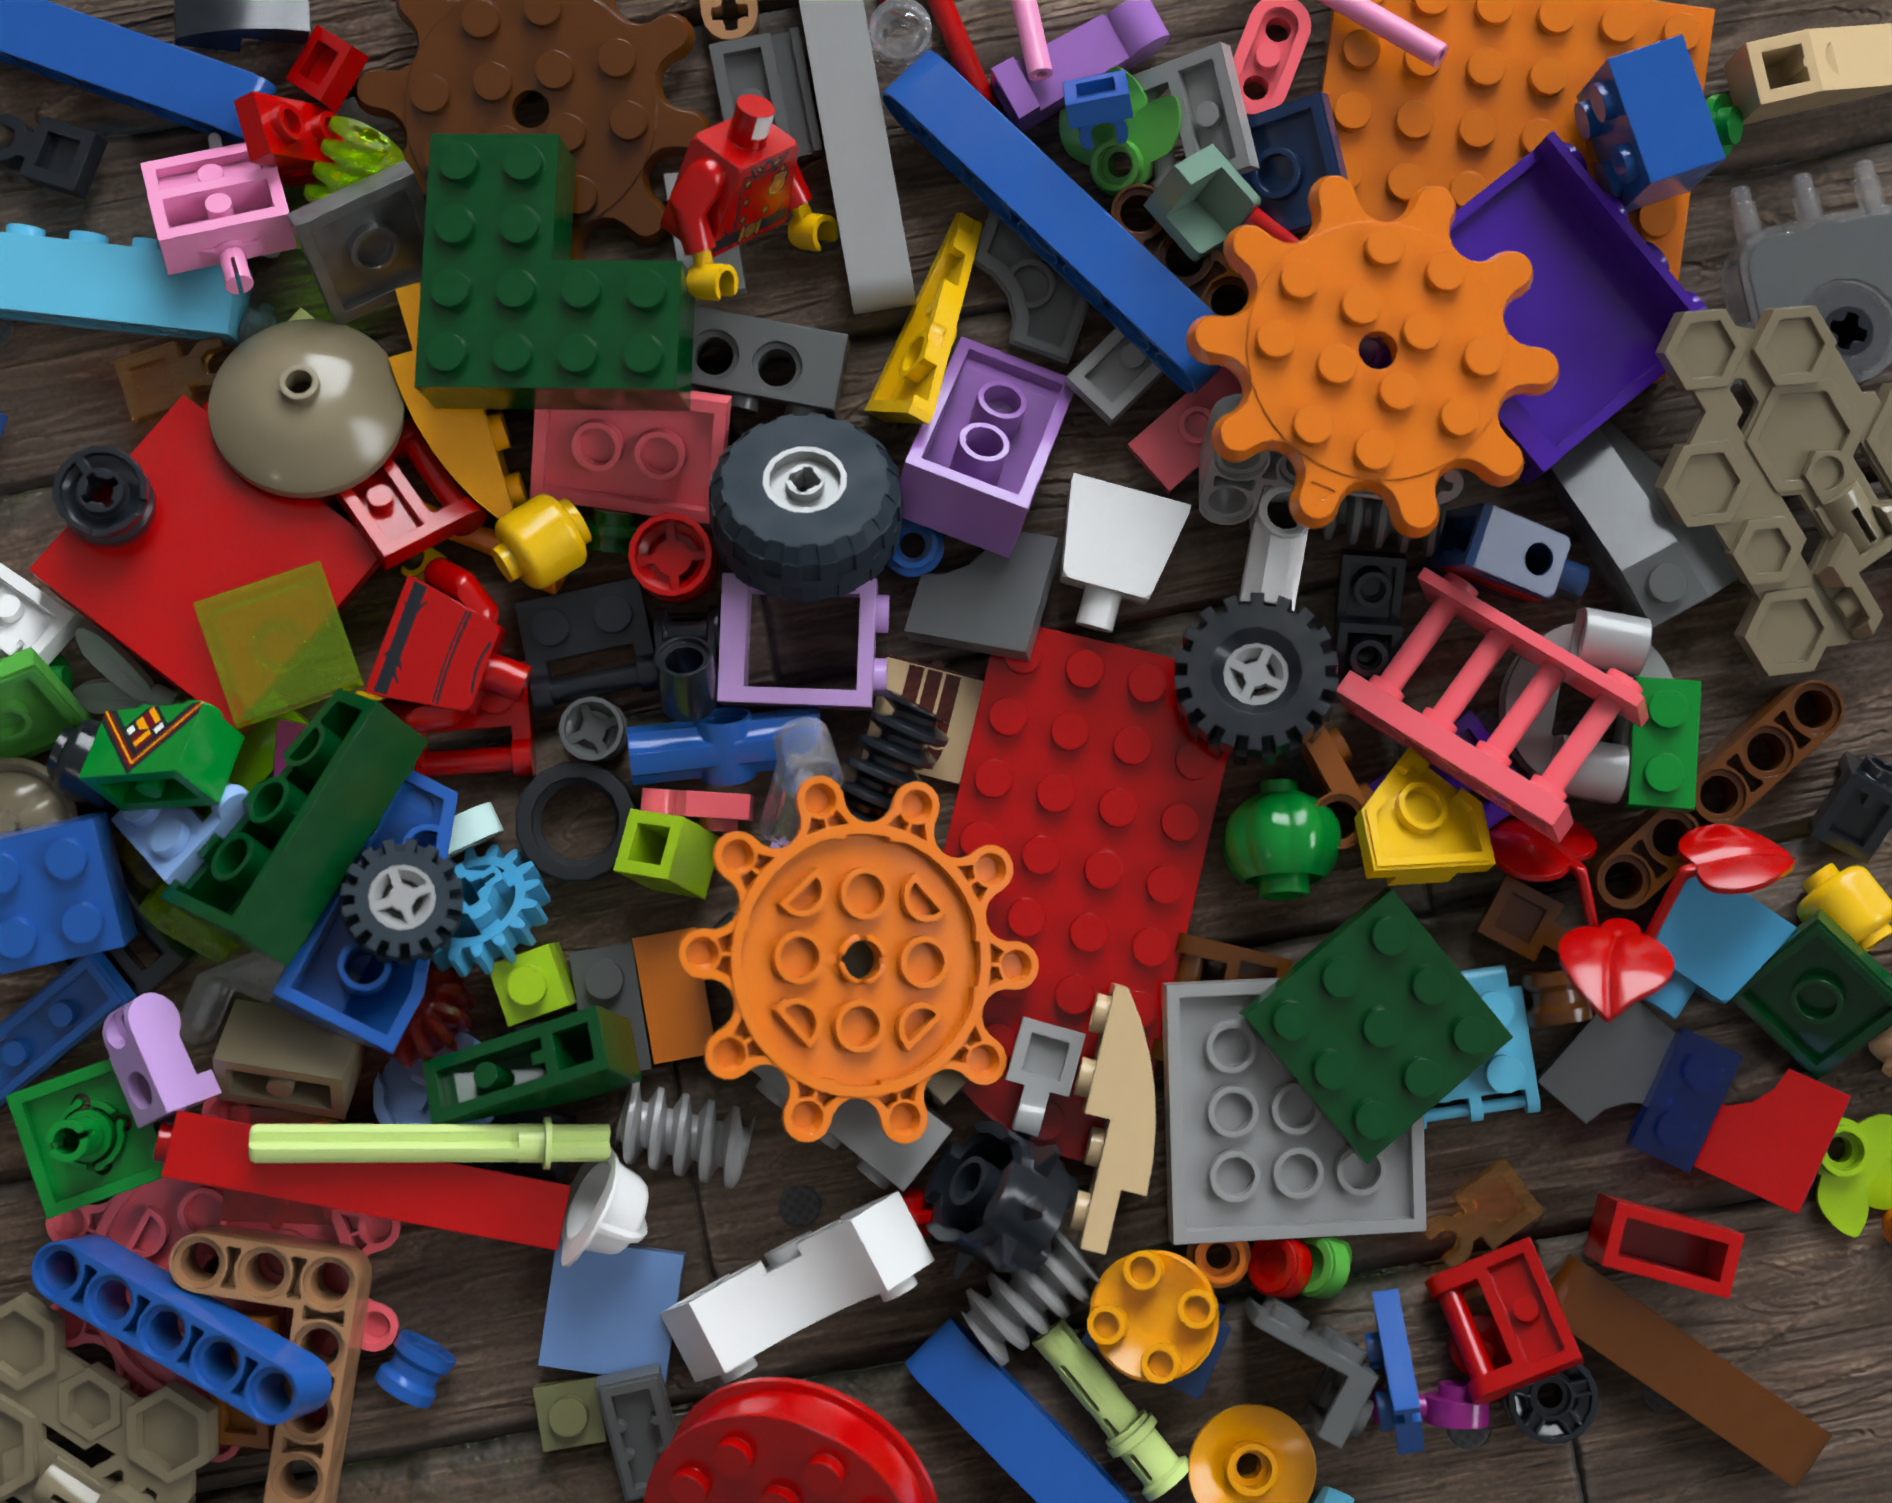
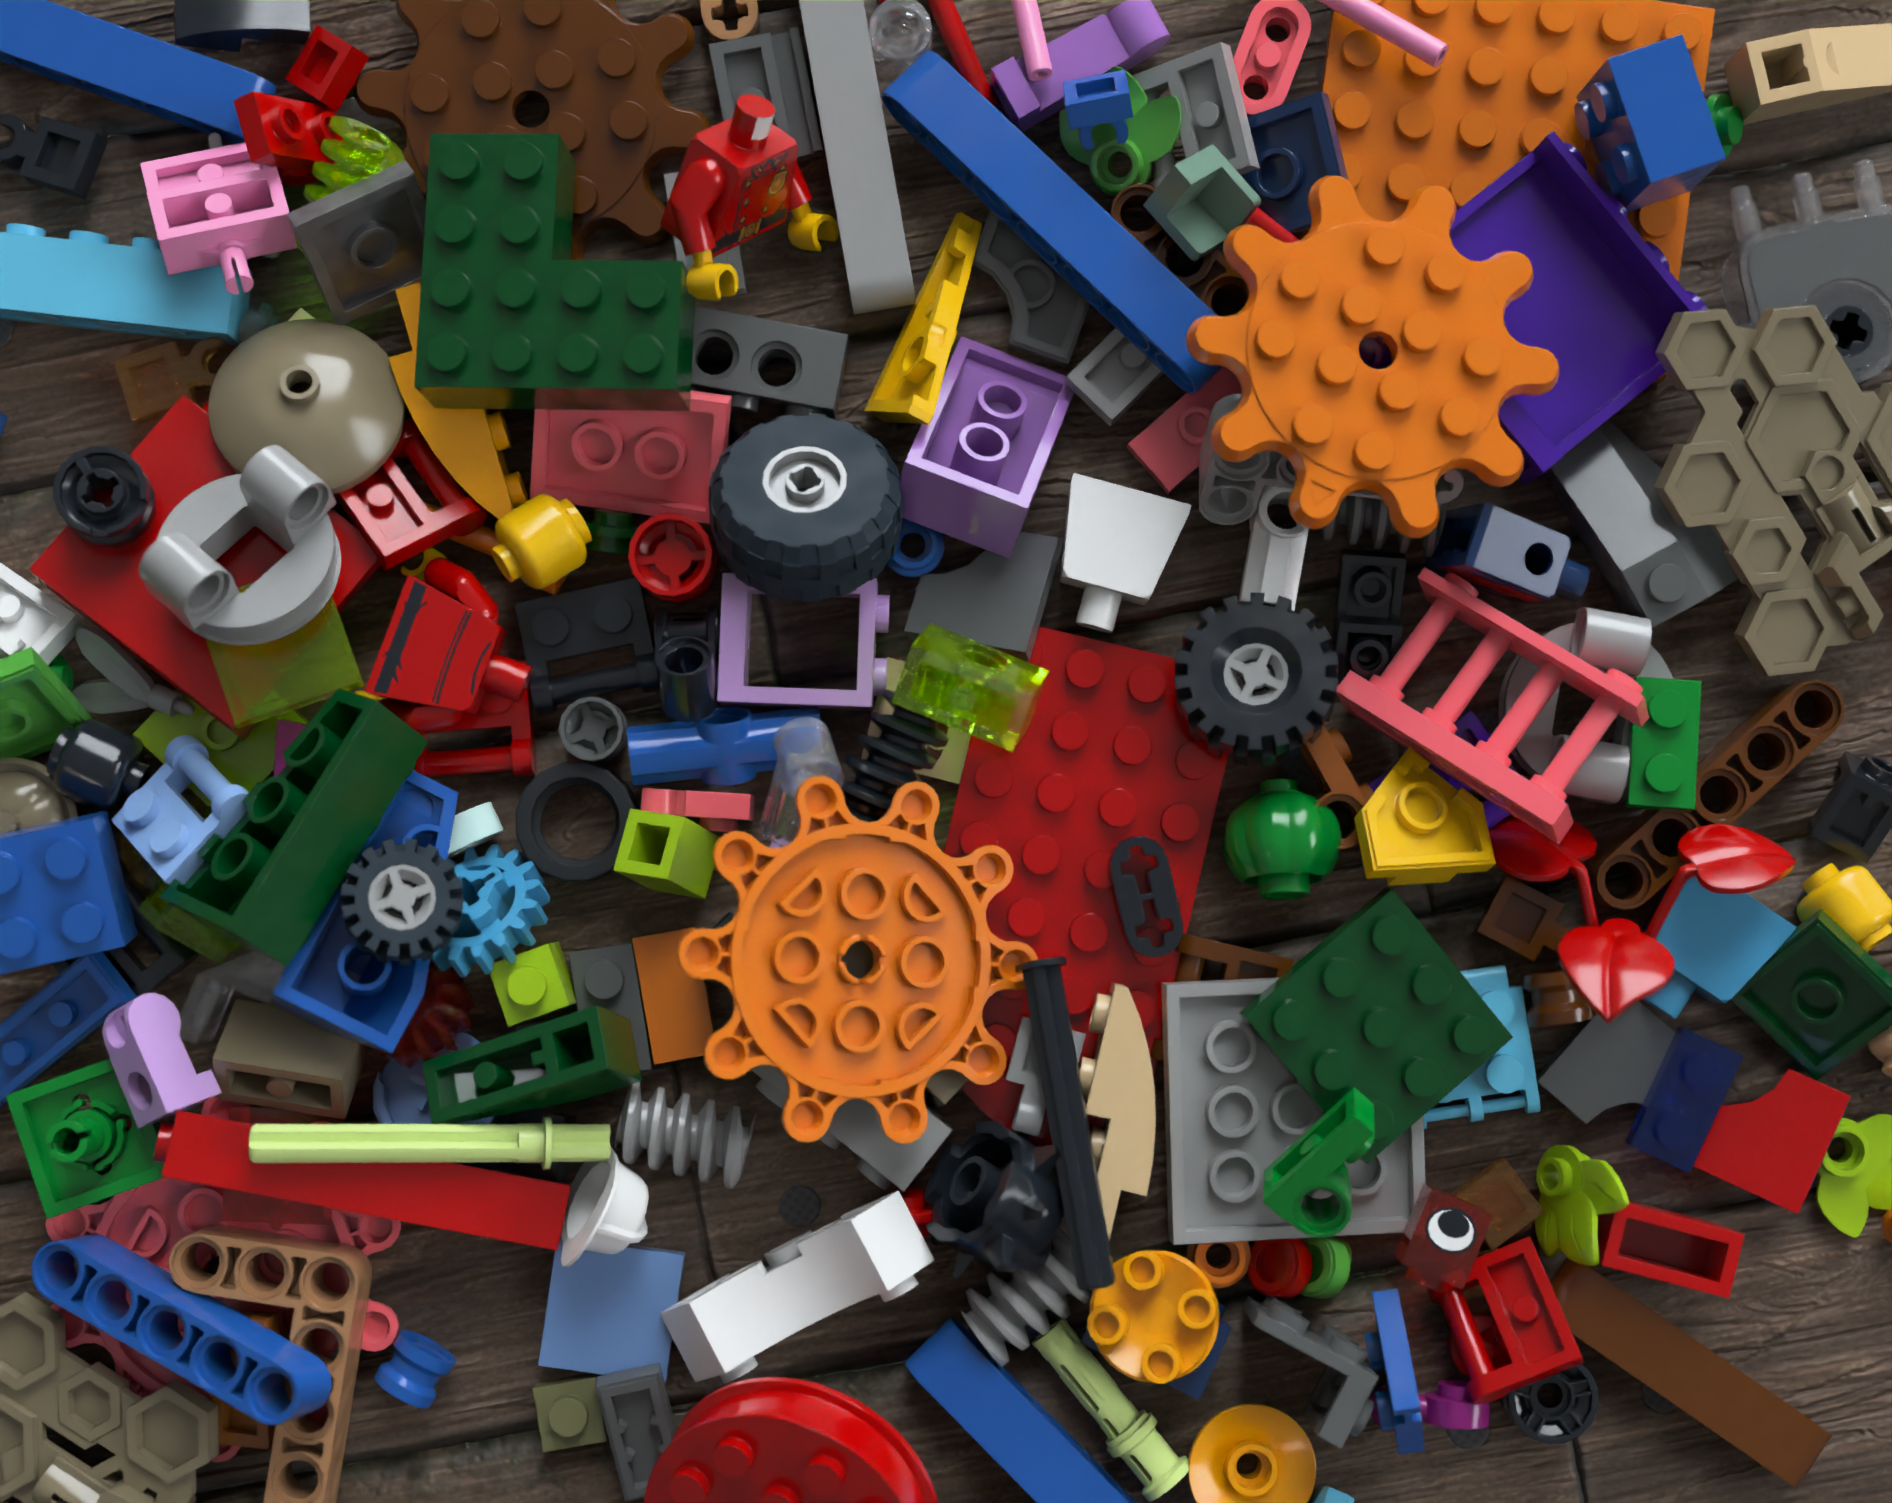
(162, 756): green brick -> none
(285, 504): none -> light grey piece
(970, 686): none -> clear neon green brick
(1068, 1122): none -> black axle
(1161, 893): none -> black beam
(1318, 1163): none -> green plate
(1442, 1239): none -> clear red brick
(1572, 1198): none -> lime plate

